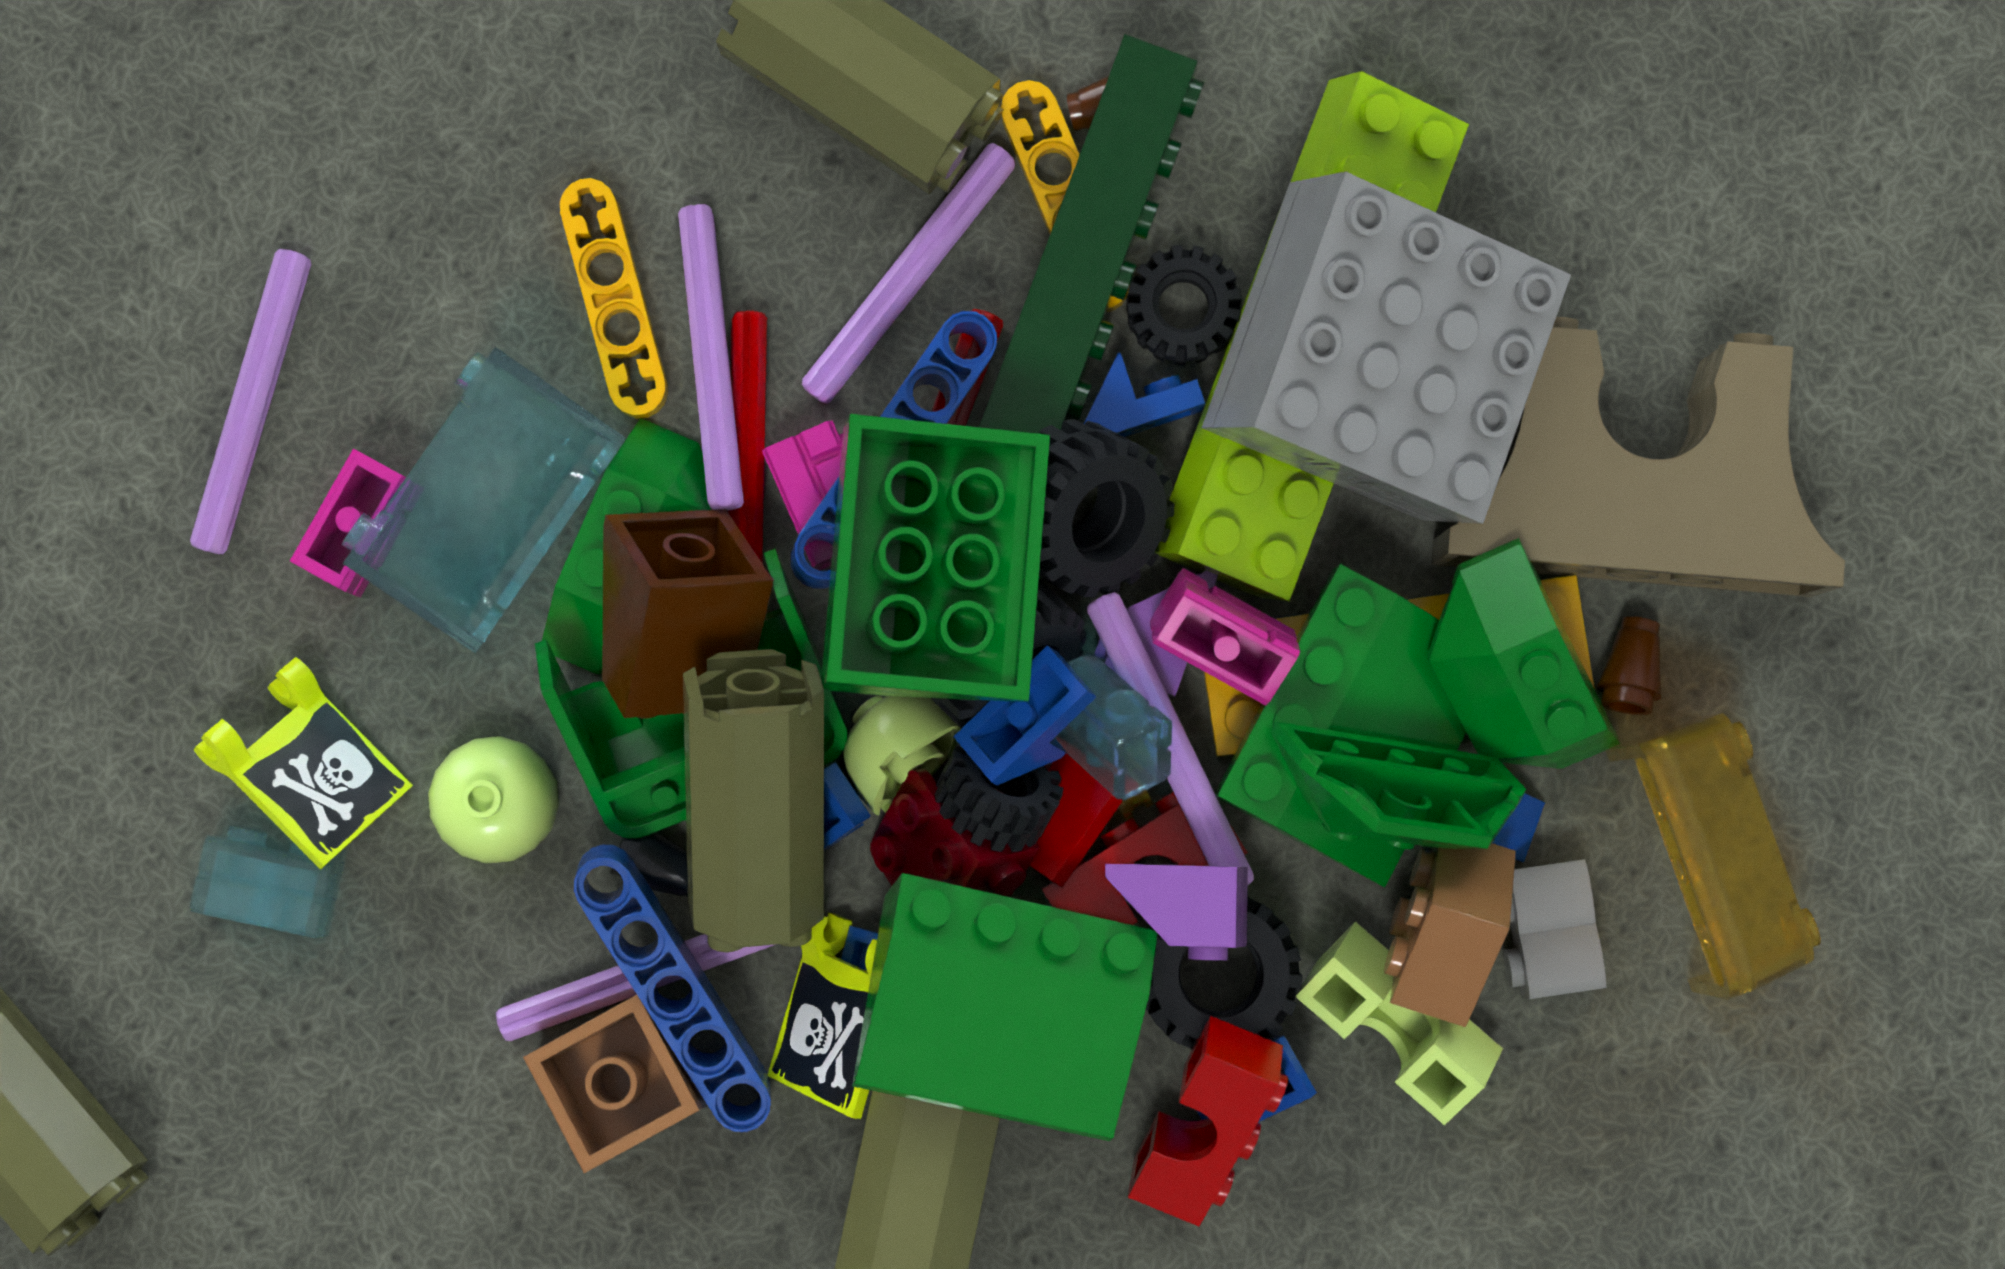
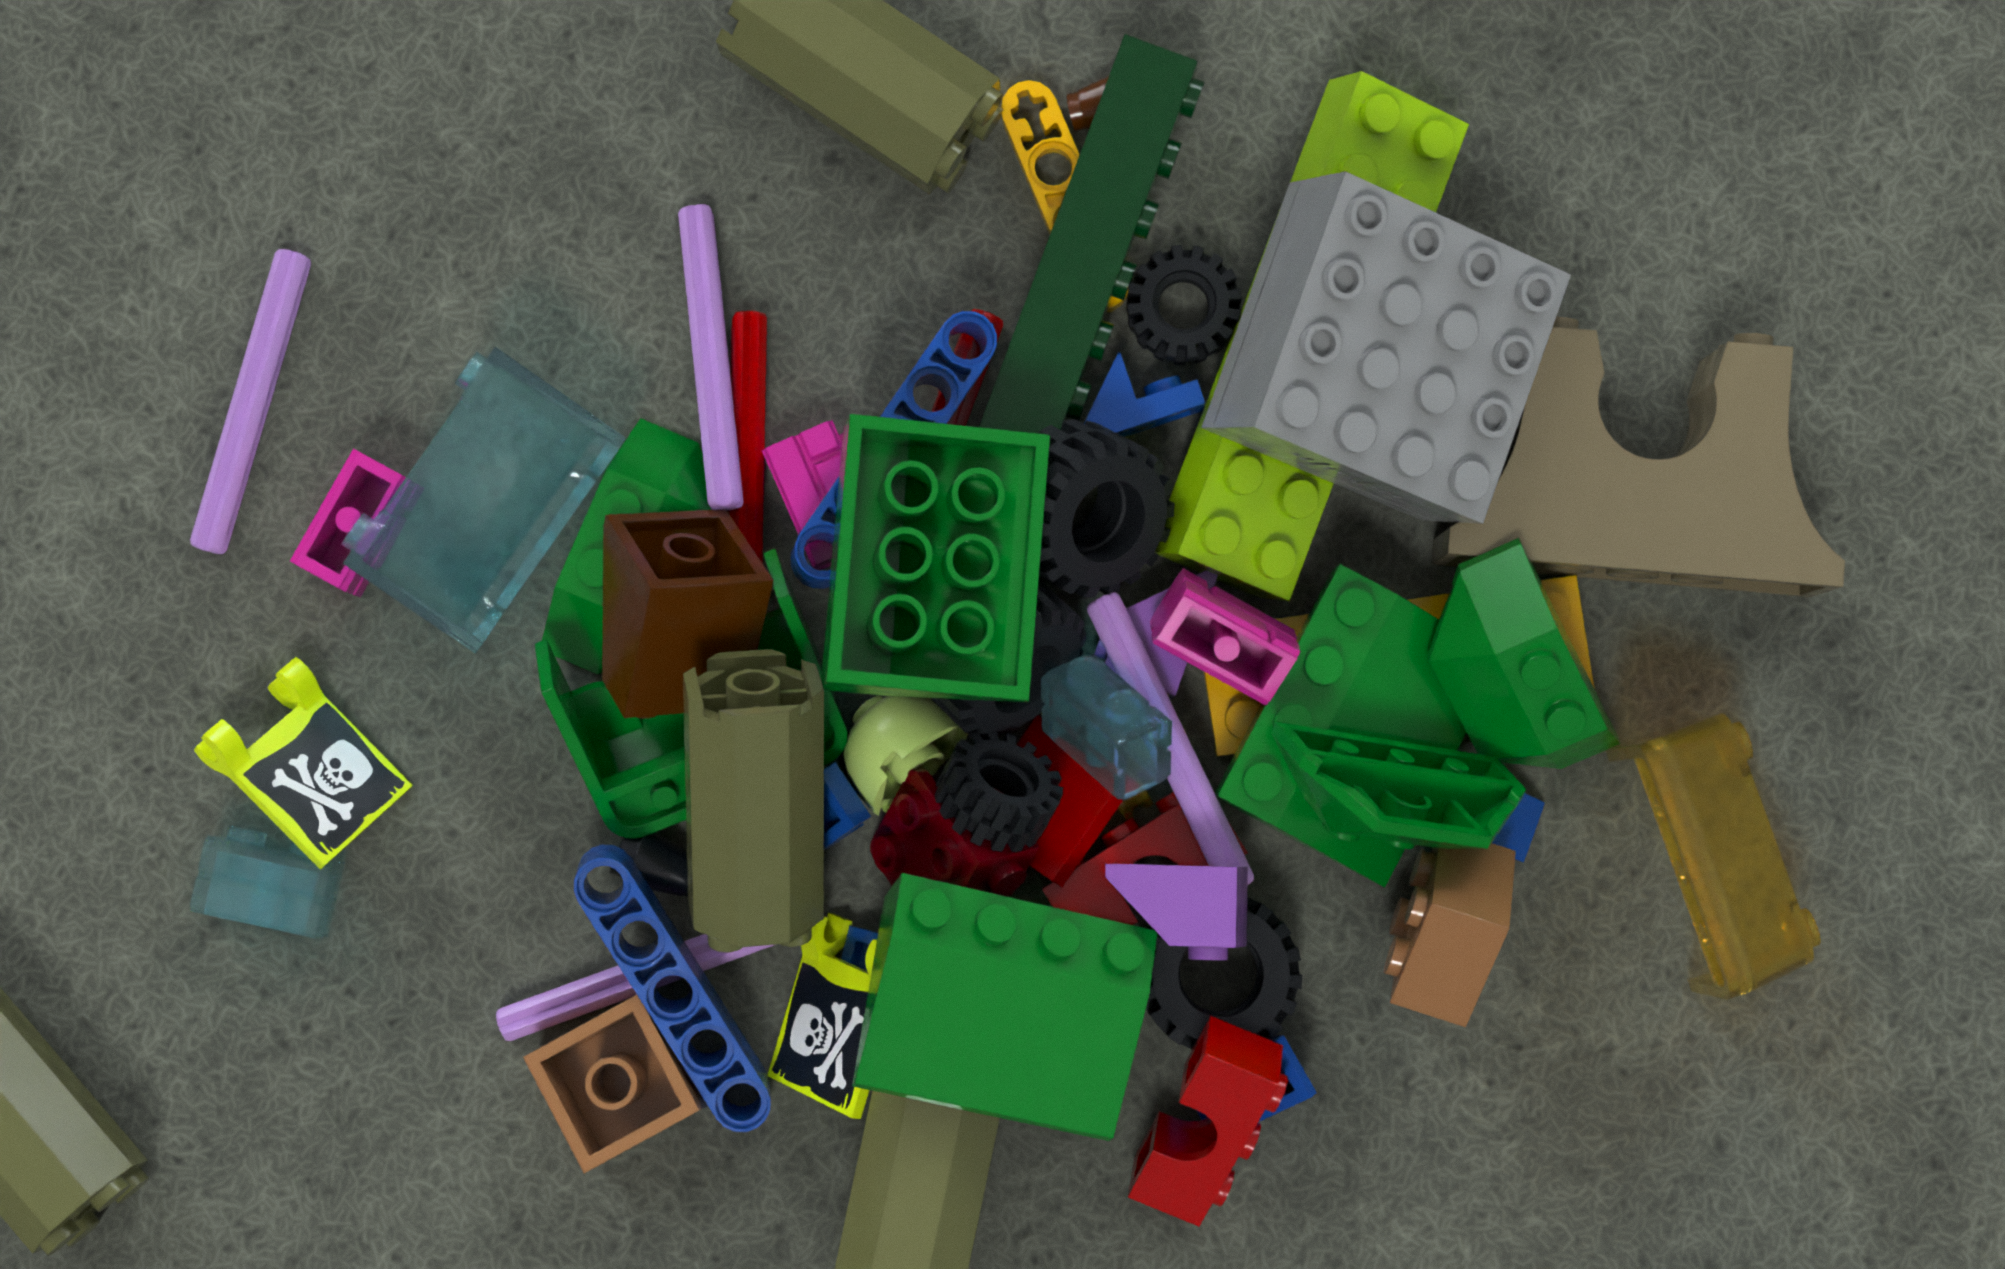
(493, 799): yellowish green cylinder -> none
(609, 300): yellow beam -> none
(908, 273): lavender axle -> none
(1020, 736): blue slope -> none
(1439, 1059): yellowish green arch -> none
(1554, 932): light grey brick -> none
(1633, 668): reddish brown cone -> none

